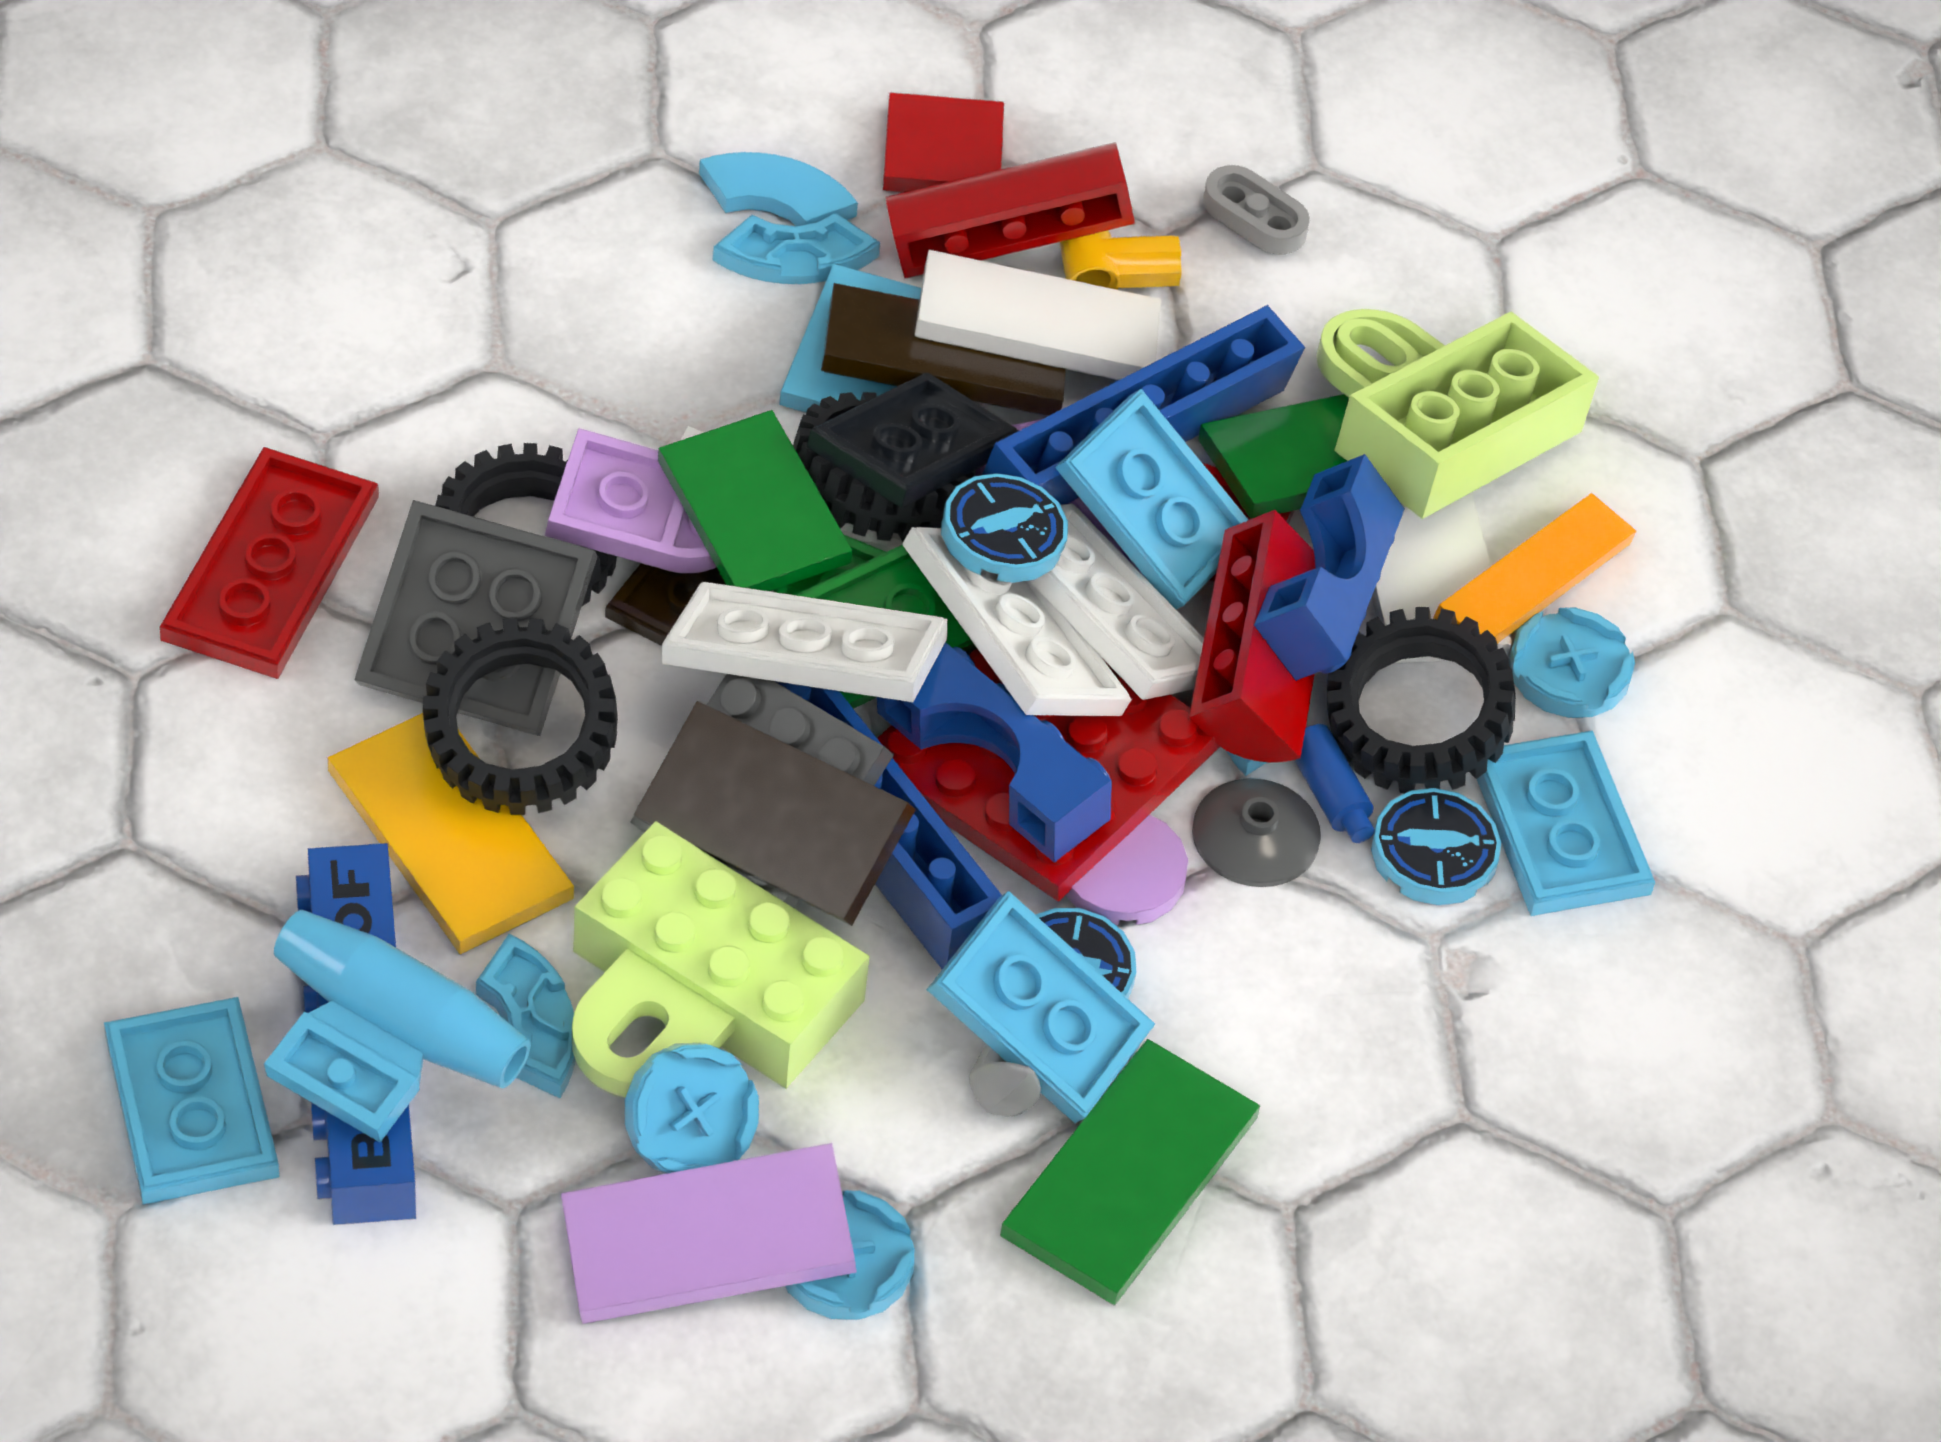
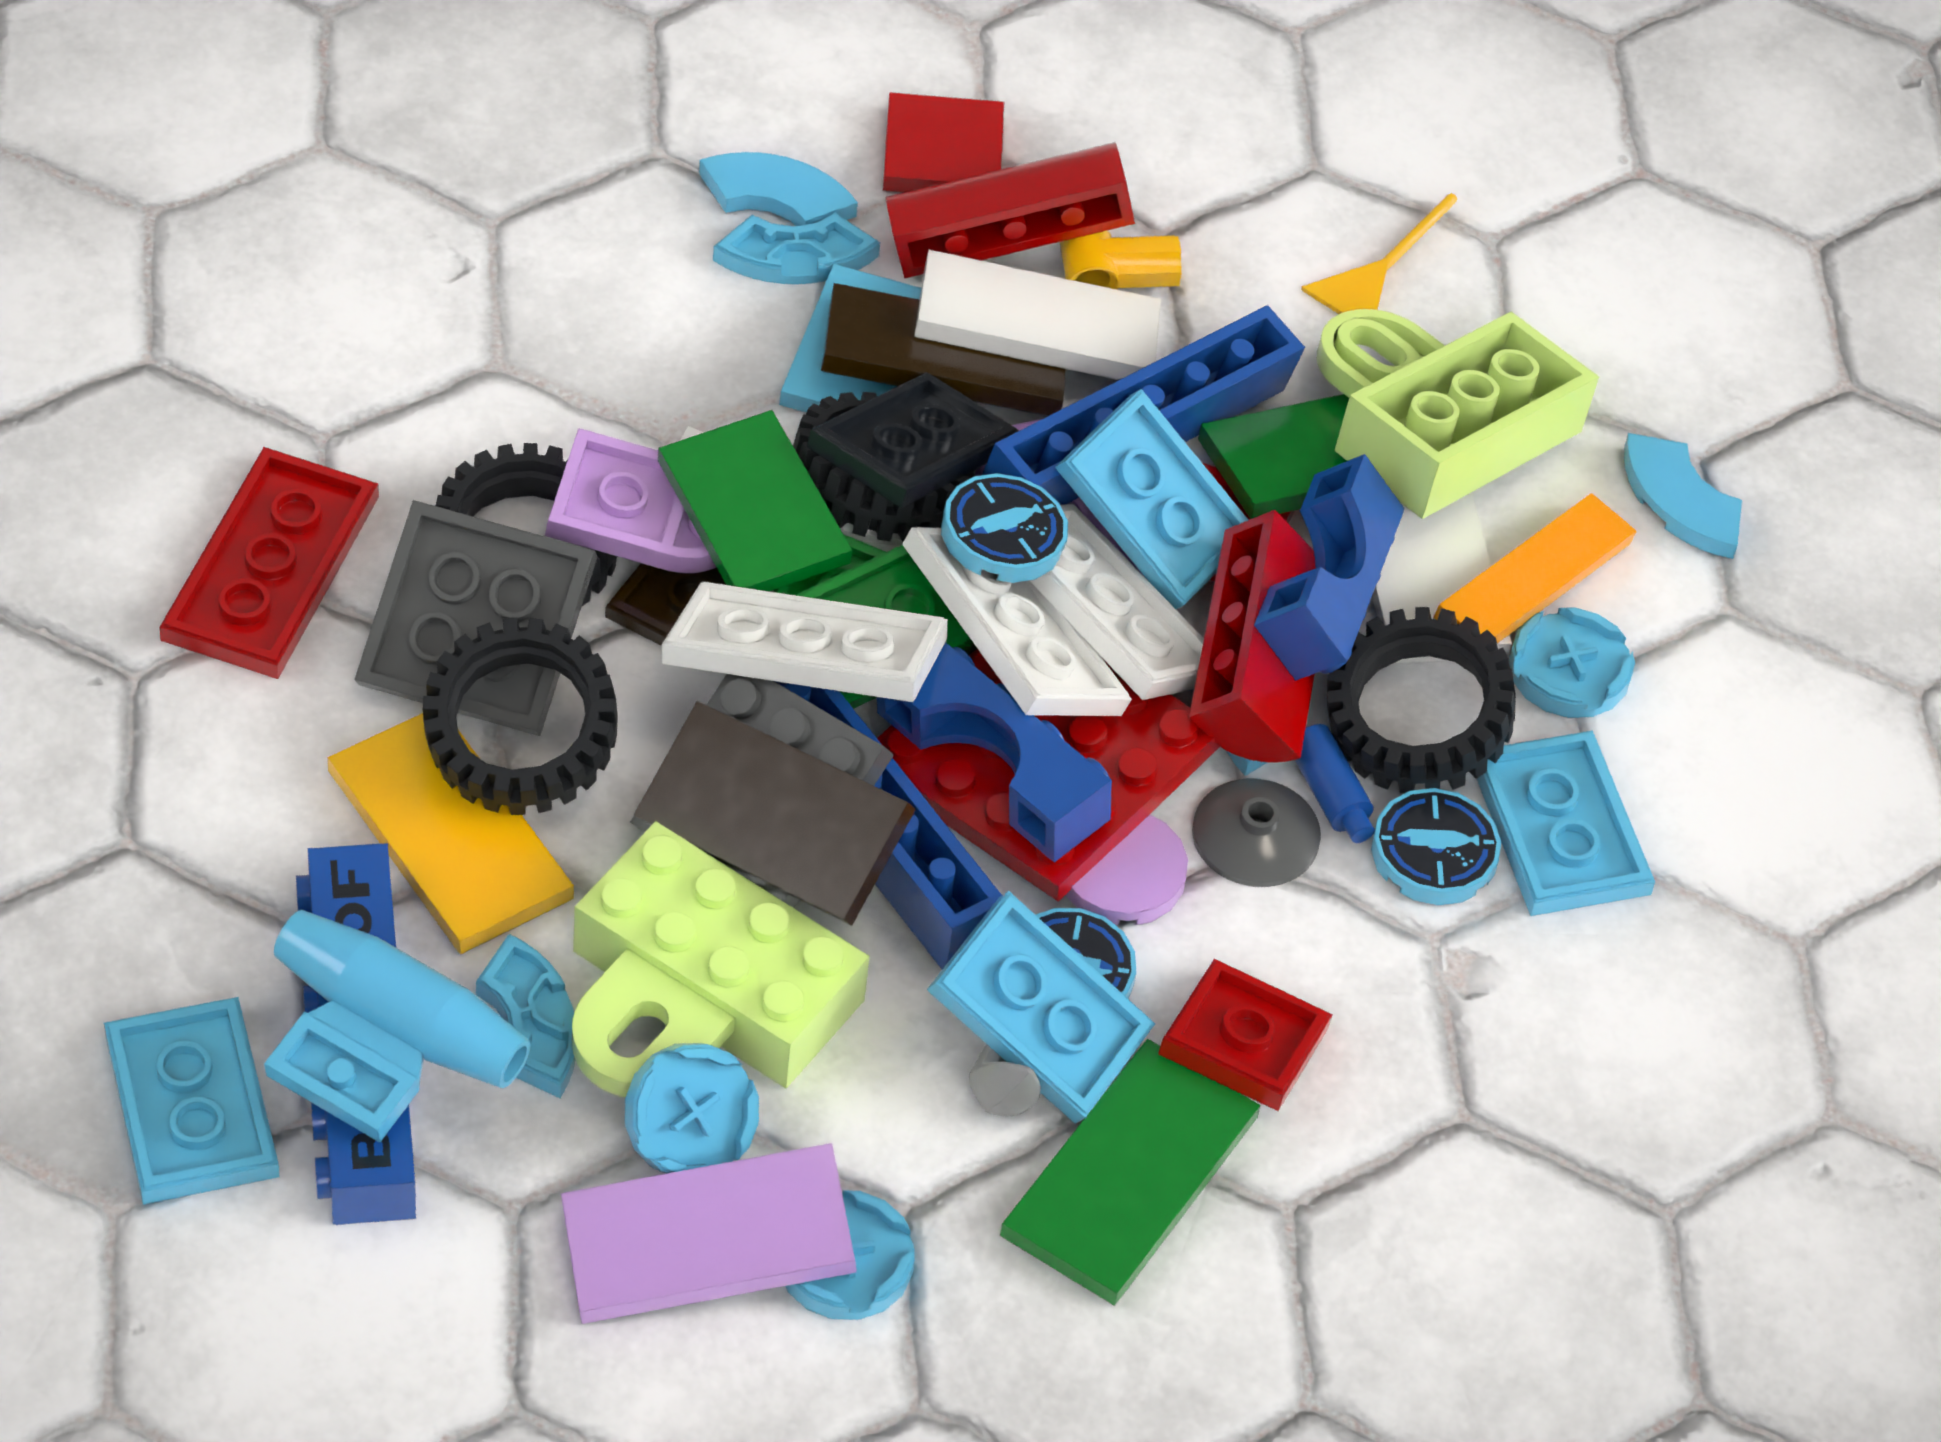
(1245, 1034): none -> red tile
(1256, 209): light grey plate -> none
(1363, 285): none -> yellow piece
(1674, 490): none -> medium azure tile

